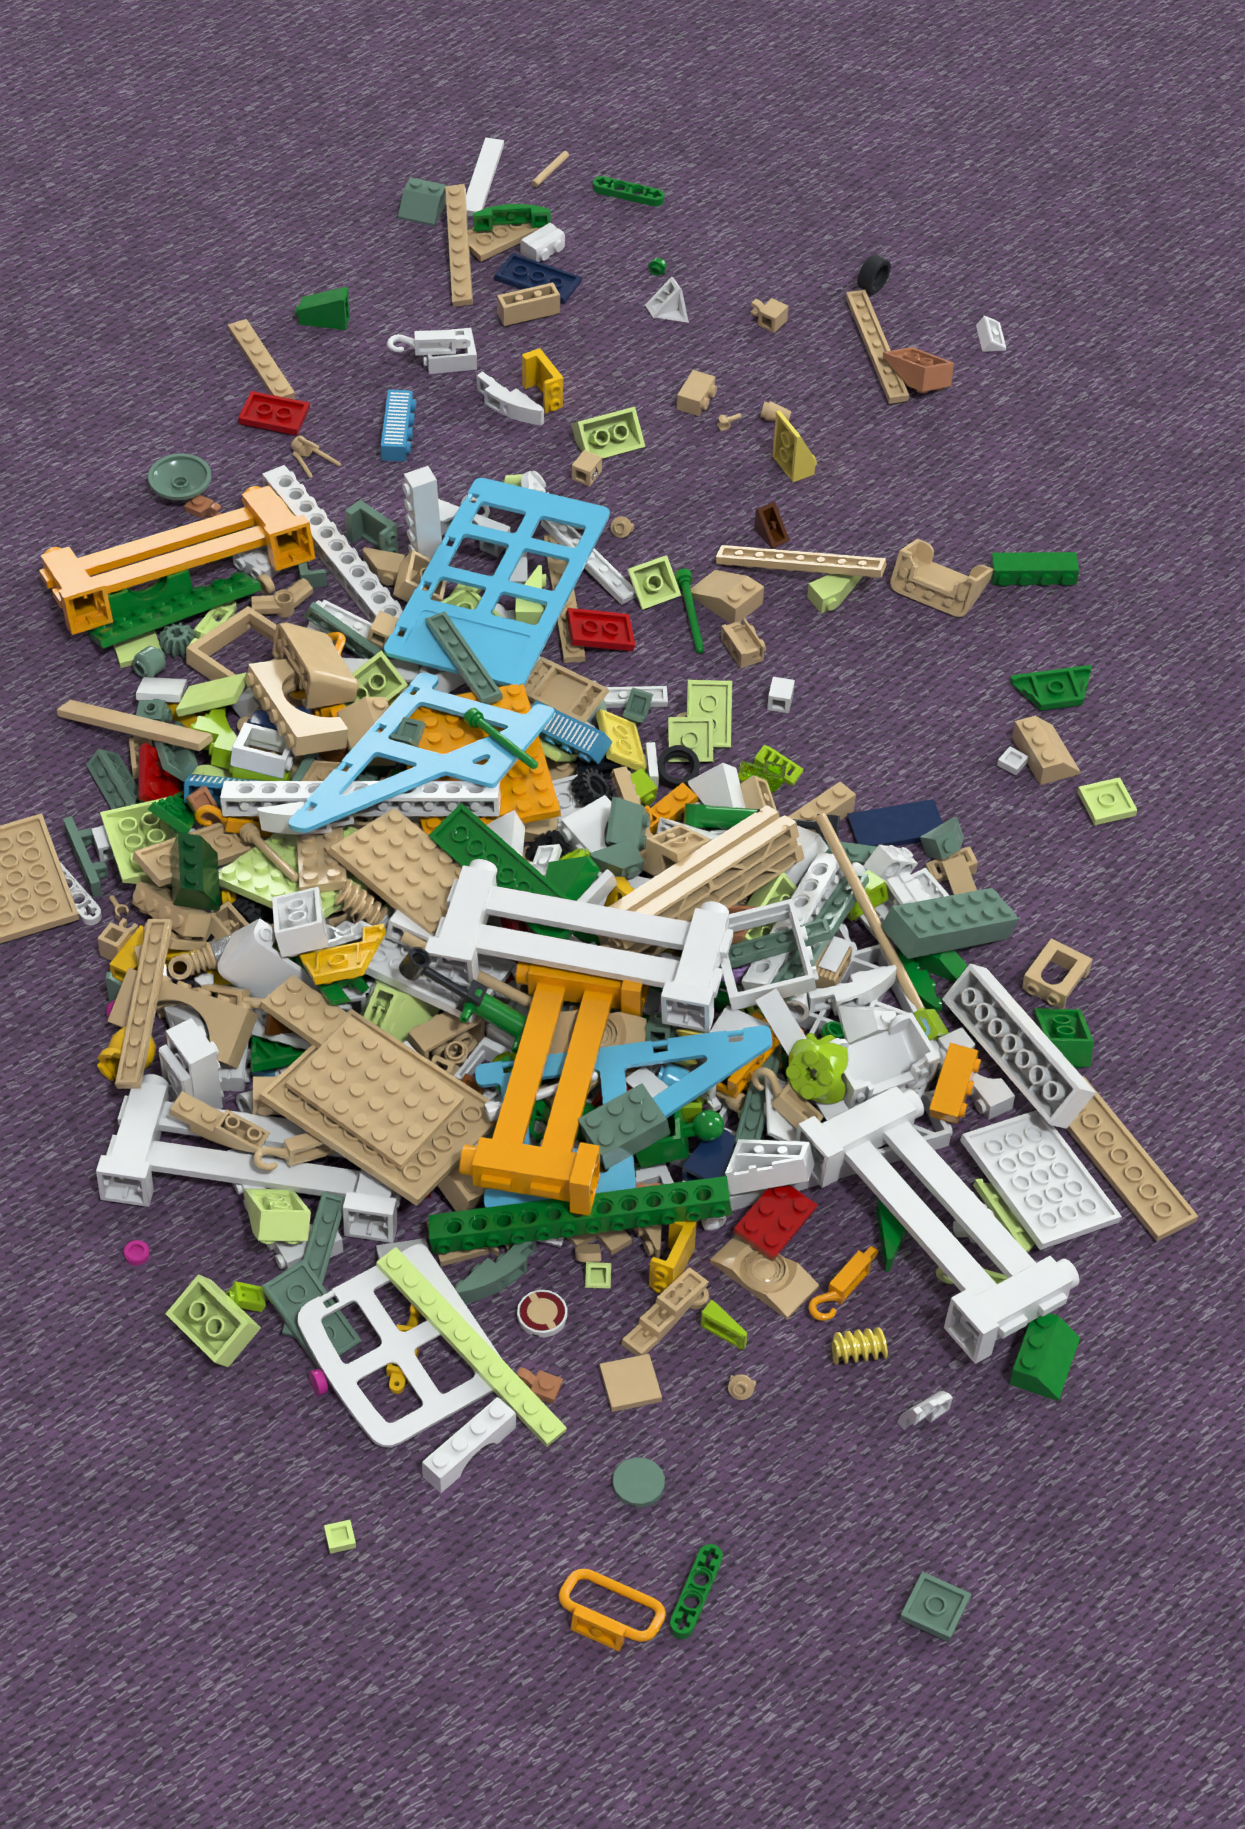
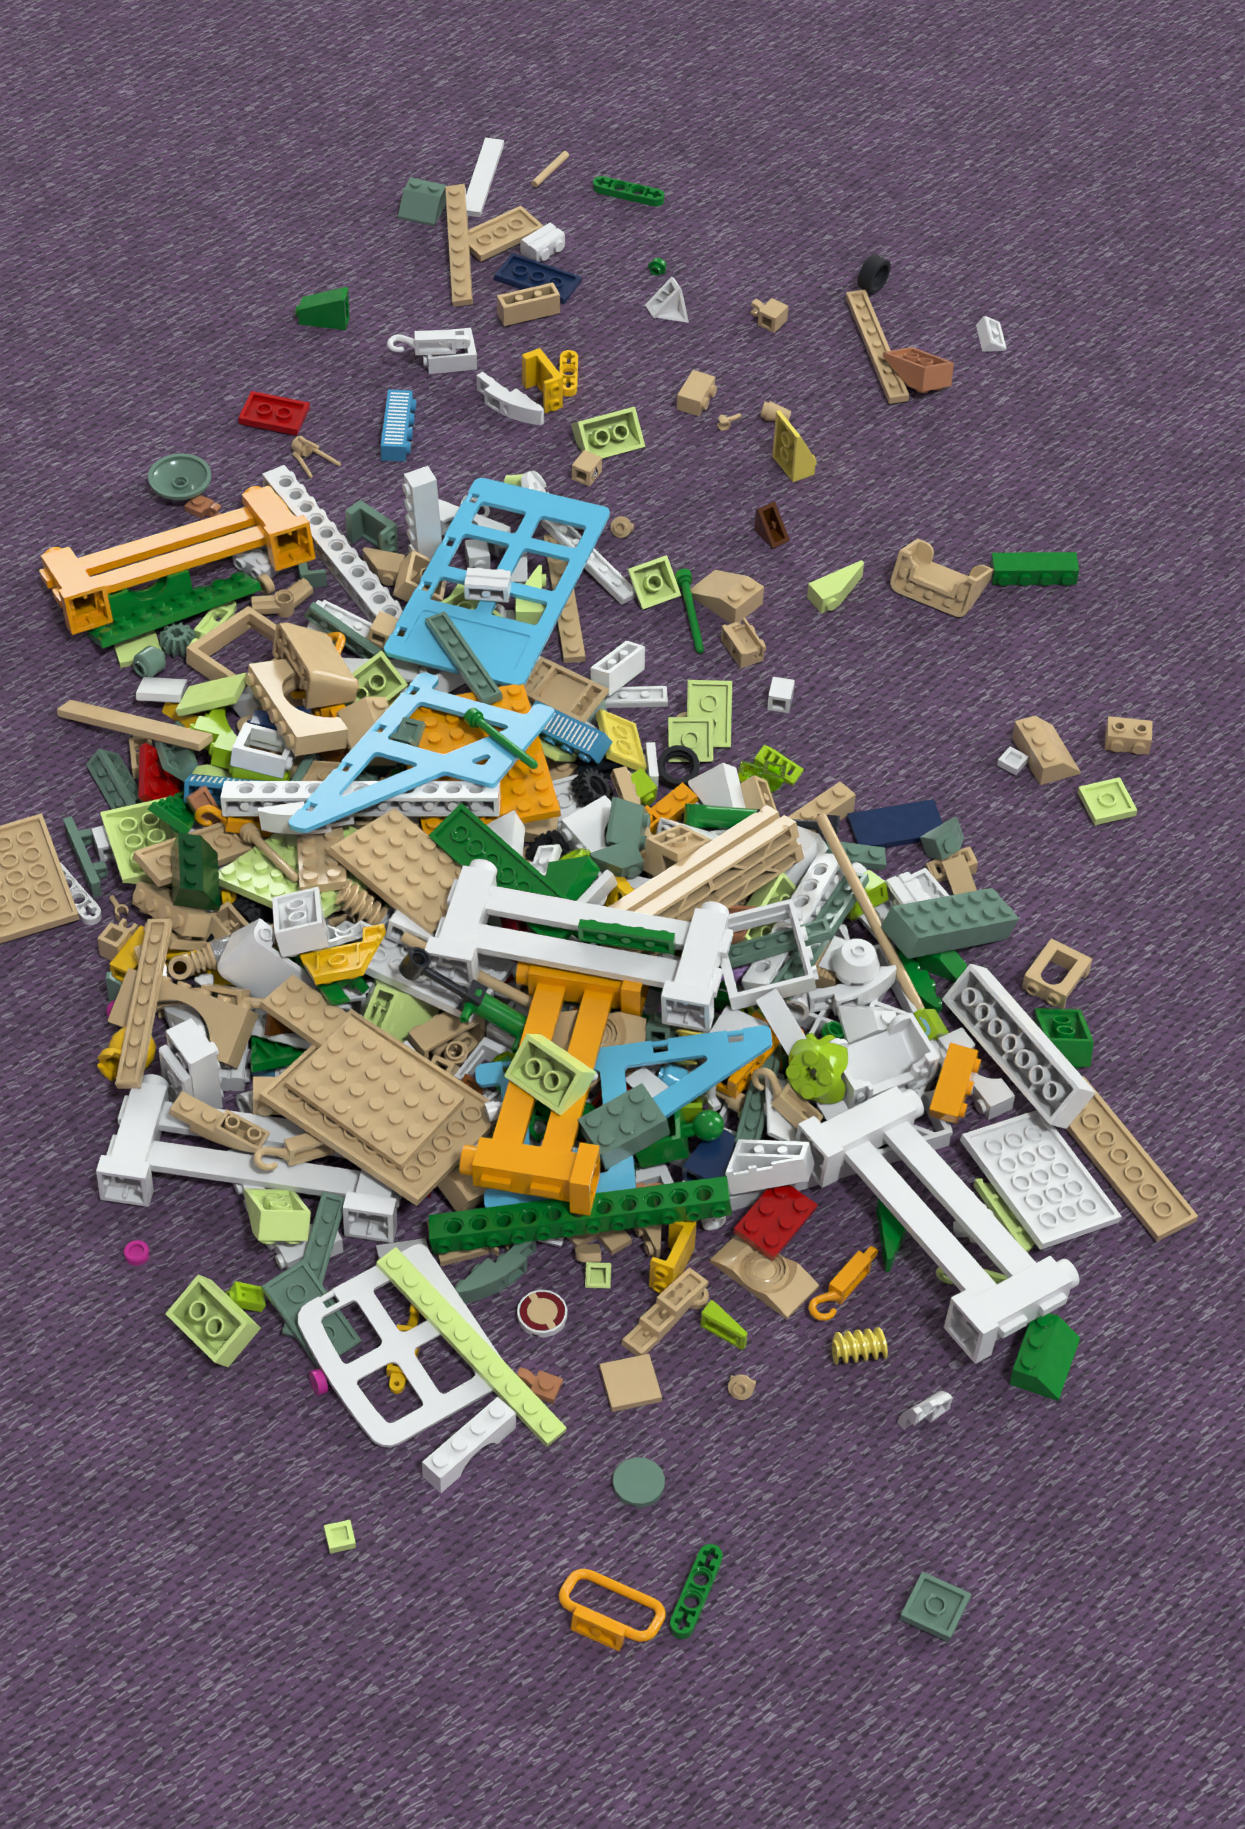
(155, 710): sand green brick -> none
(260, 359): tan plate -> none
(477, 554): none -> white brick
(487, 585): none -> white brick
(511, 214): green slope -> none
(549, 1073): none -> yellowish green slope
(573, 367): none -> yellow beam
(600, 629): red plate -> none
(619, 666): none -> white brick
(626, 936): none -> green plate
(637, 706): sand green bracket -> none
(801, 561): tan plate -> none
(856, 962): none -> white cone
(890, 861): white brick -> none
(1054, 687): green wing -> none
(1127, 735): none -> tan brick

